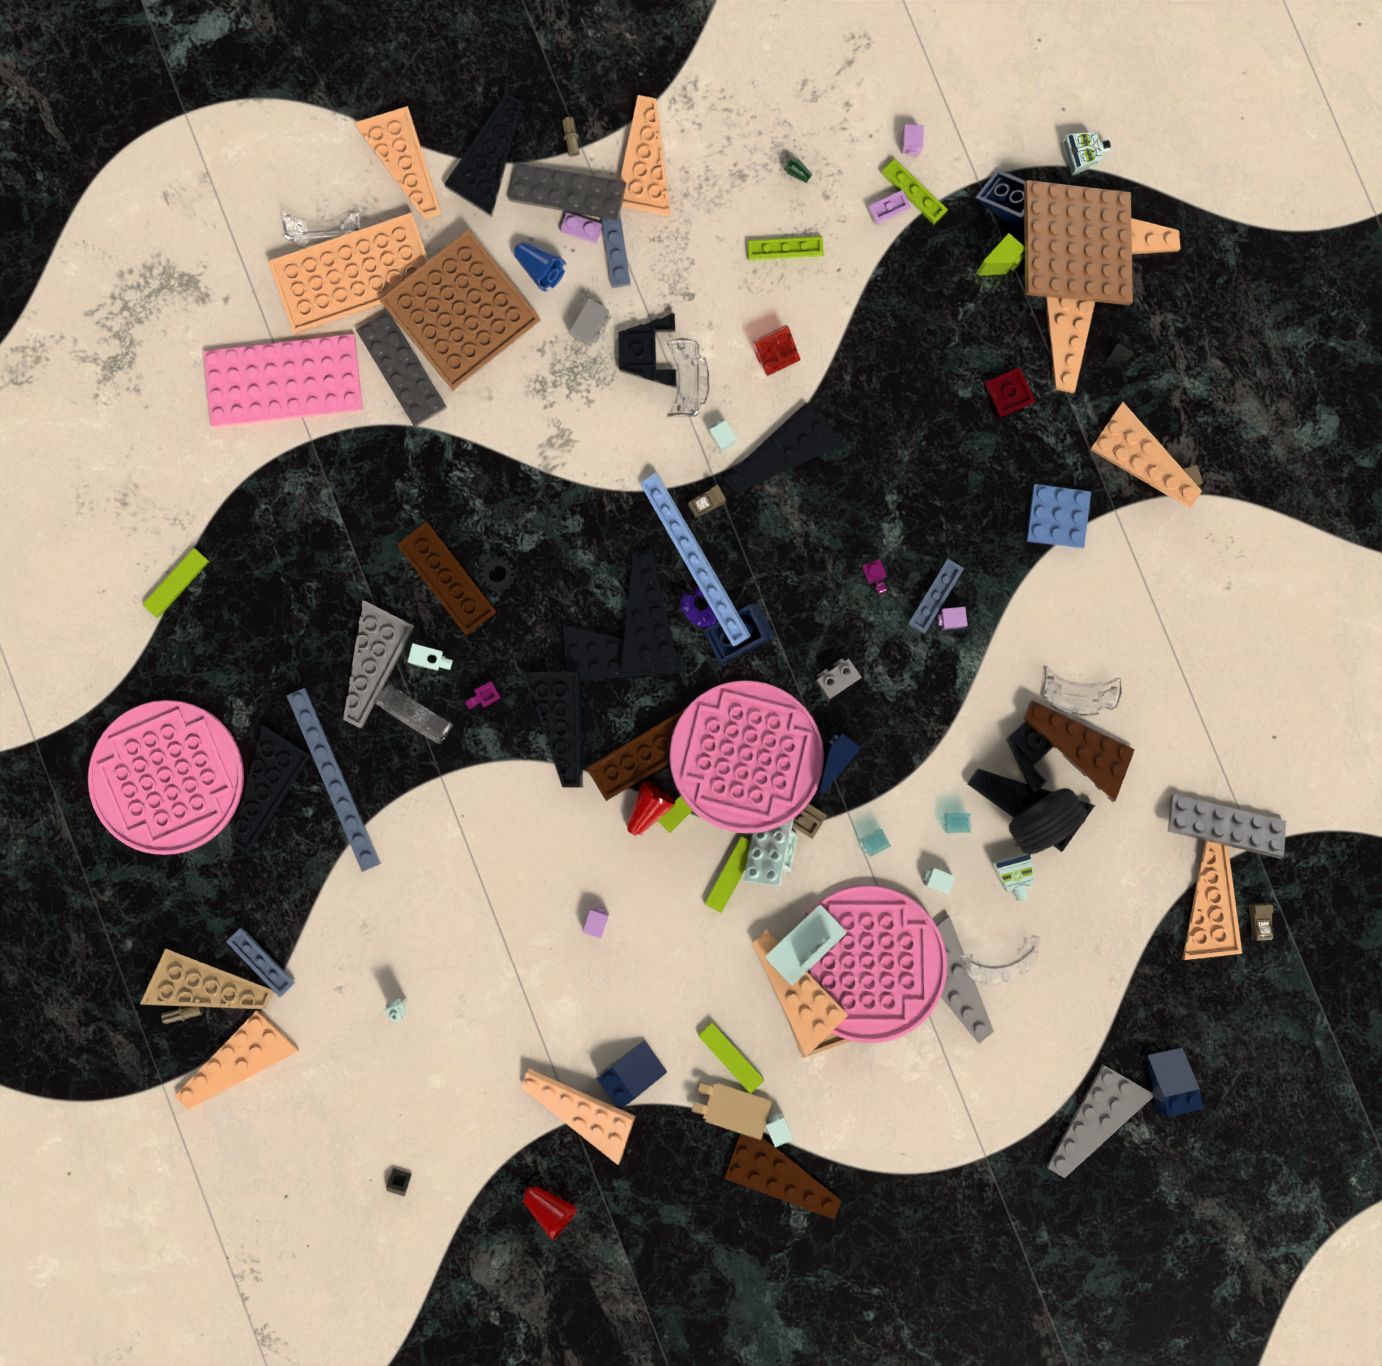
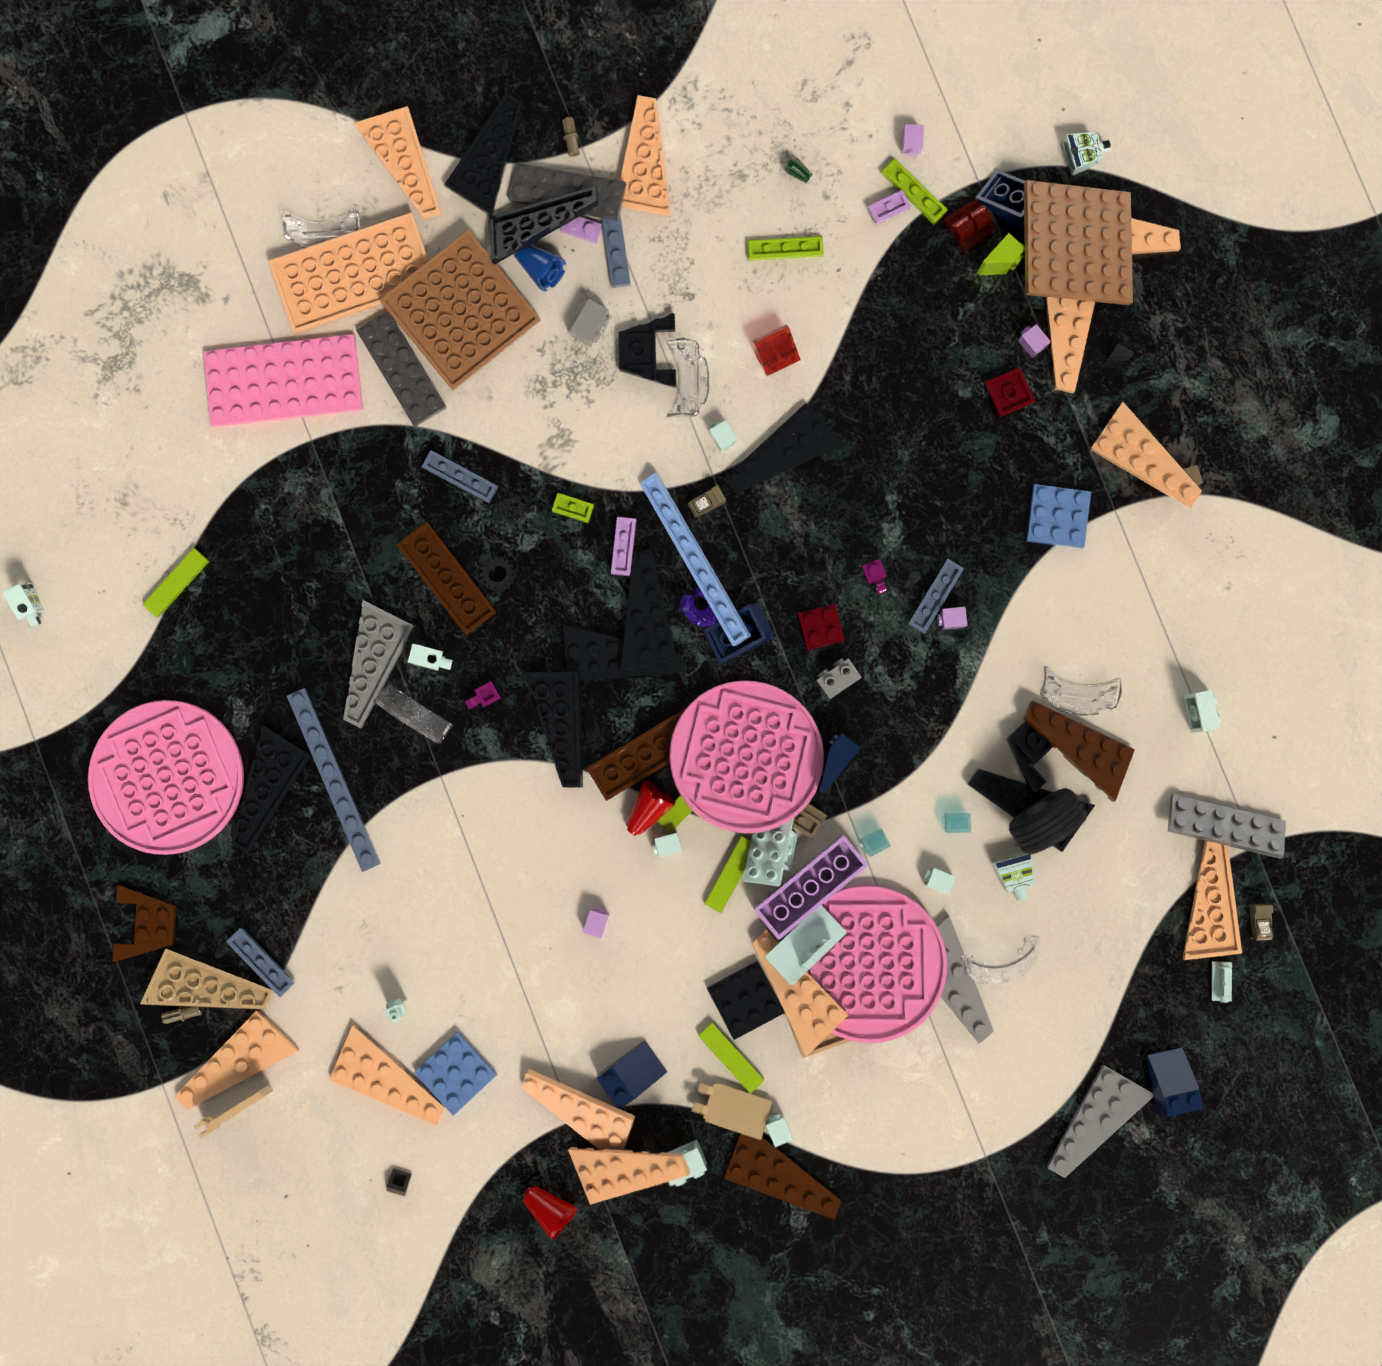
(24, 603): none -> light aqua torso
(153, 924): none -> reddish brown wing
(212, 1122): none -> tan tile
(378, 1076): none -> light nougat wing
(455, 1073): none -> medium blue plate
(459, 476): none -> sand blue plate
(526, 225): none -> black wing
(572, 508): none -> lime plate
(620, 1172): none -> light nougat wing
(623, 546): none -> lavender plate
(667, 845): none -> light aqua brick
(694, 1159): none -> light aqua brick
(745, 1000): none -> black plate
(810, 886): none -> lavender brick
(821, 627): none -> dark red plate
(970, 224): none -> clear red plate
(1033, 340): none -> lavender brick
(1202, 711): none -> light aqua slope
(1221, 981): none -> light aqua hinge

